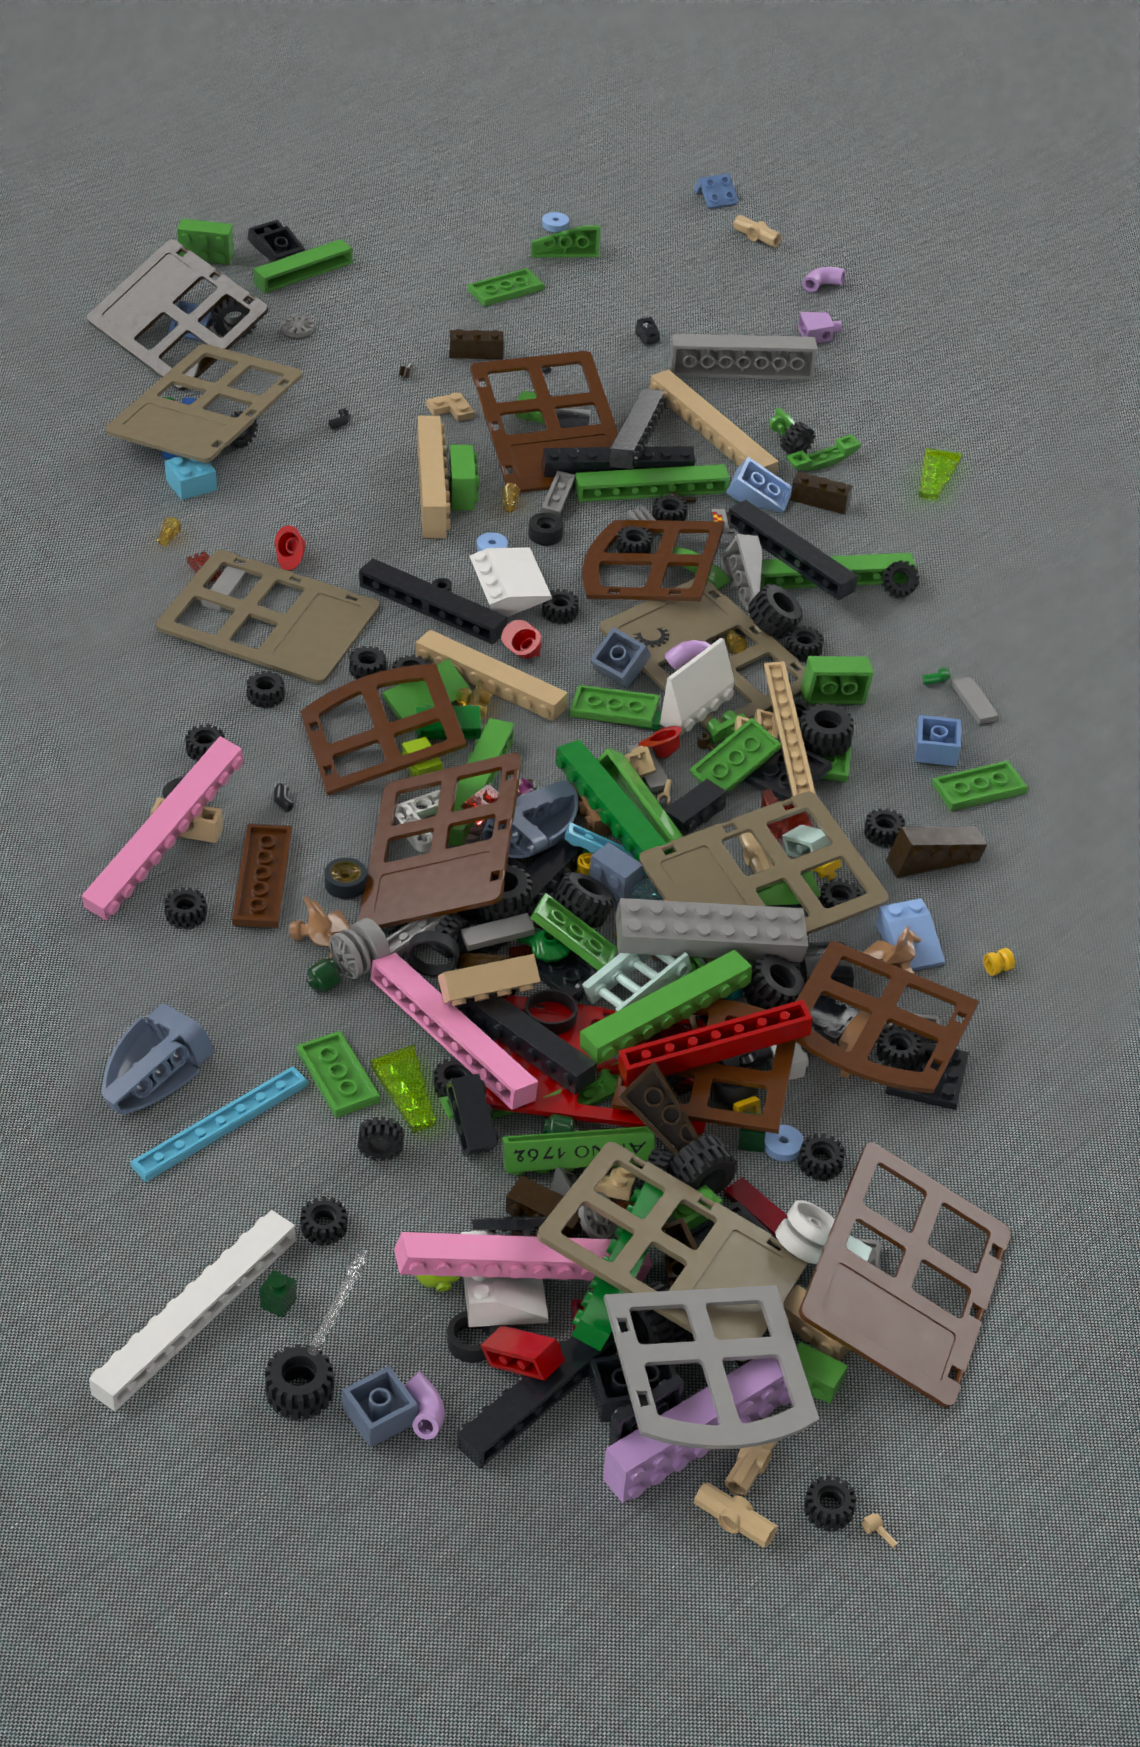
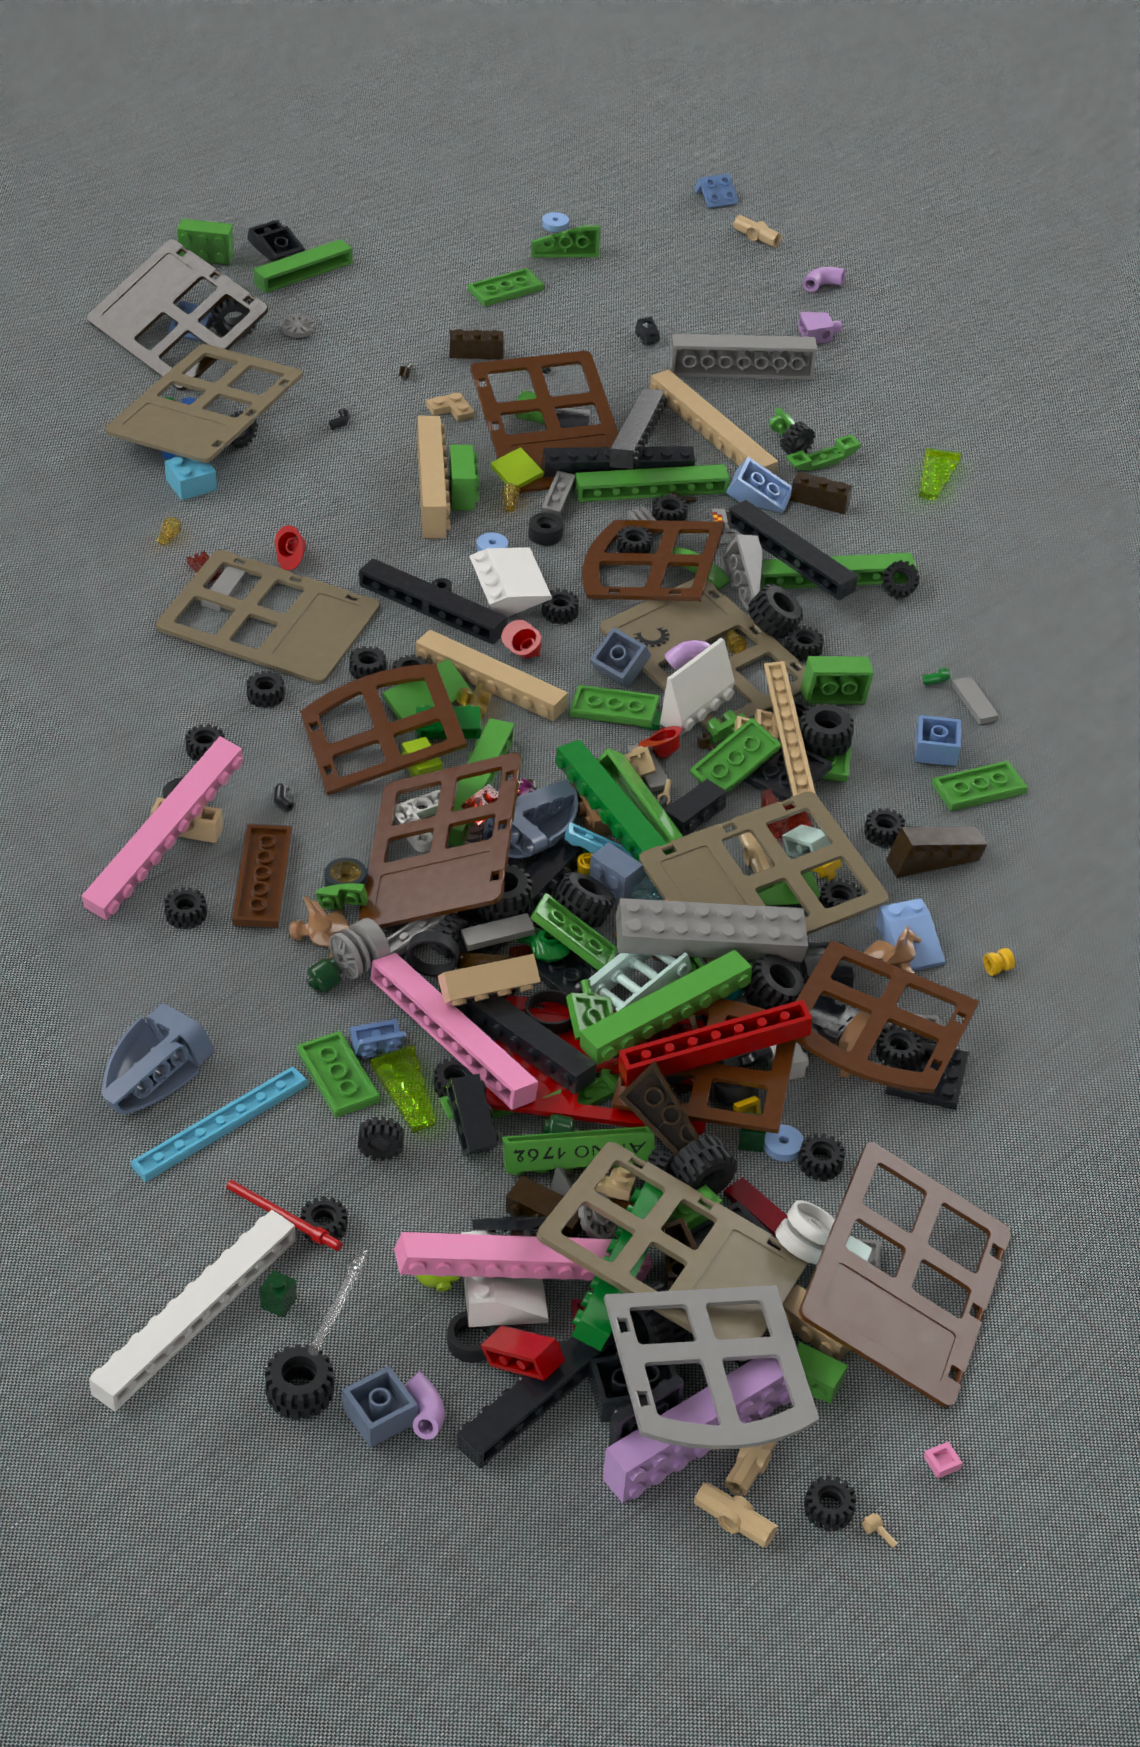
(317, 1234): none -> red bar
(337, 895): none -> bright green slope
(377, 1038): none -> medium blue bracket
(517, 468): none -> lime tile
(587, 1008): none -> bright green plate
(942, 1460): none -> bright pink plate

